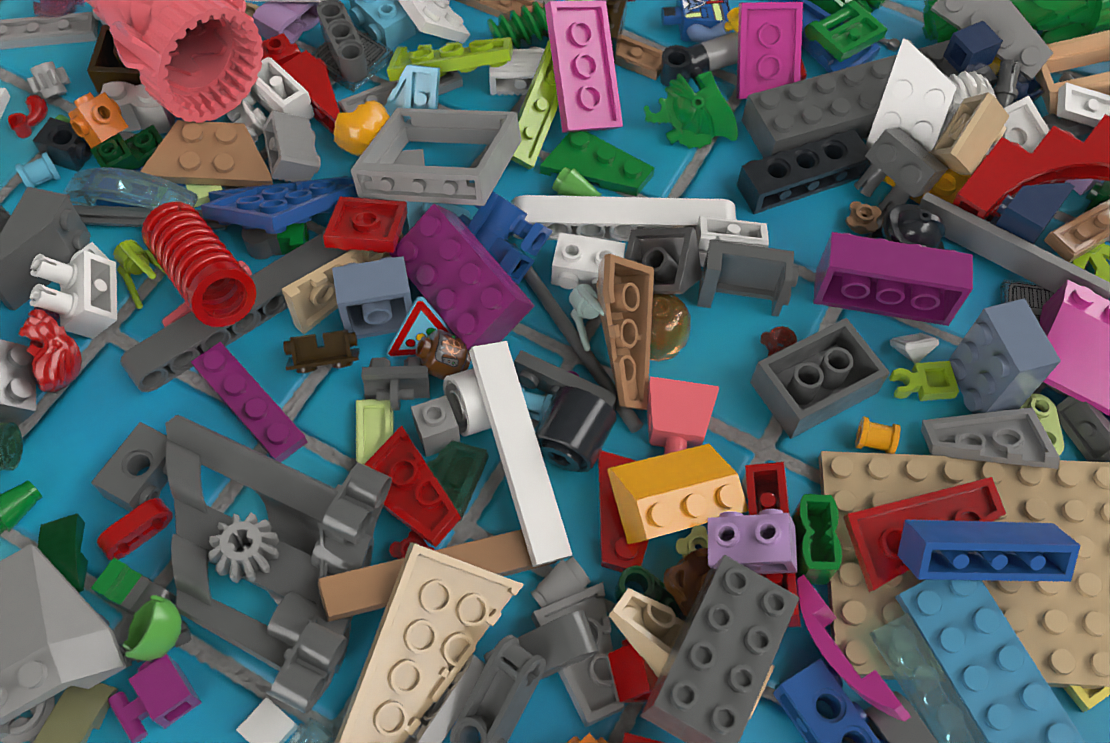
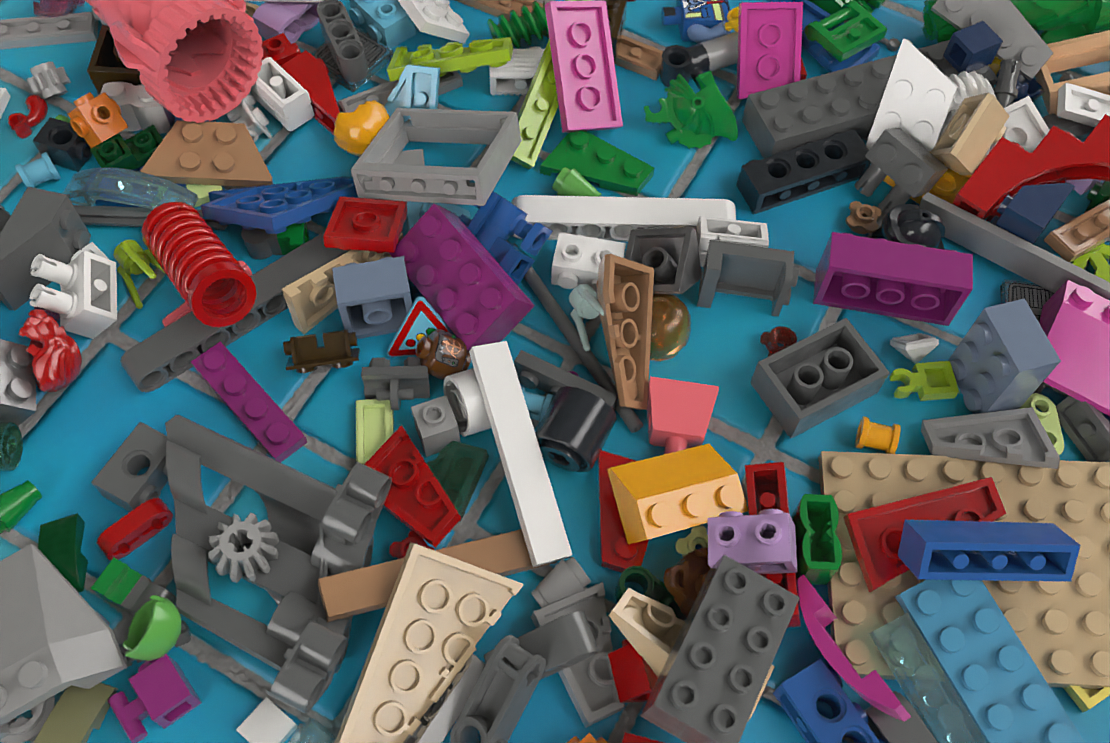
(290, 147): light grey brick -> none

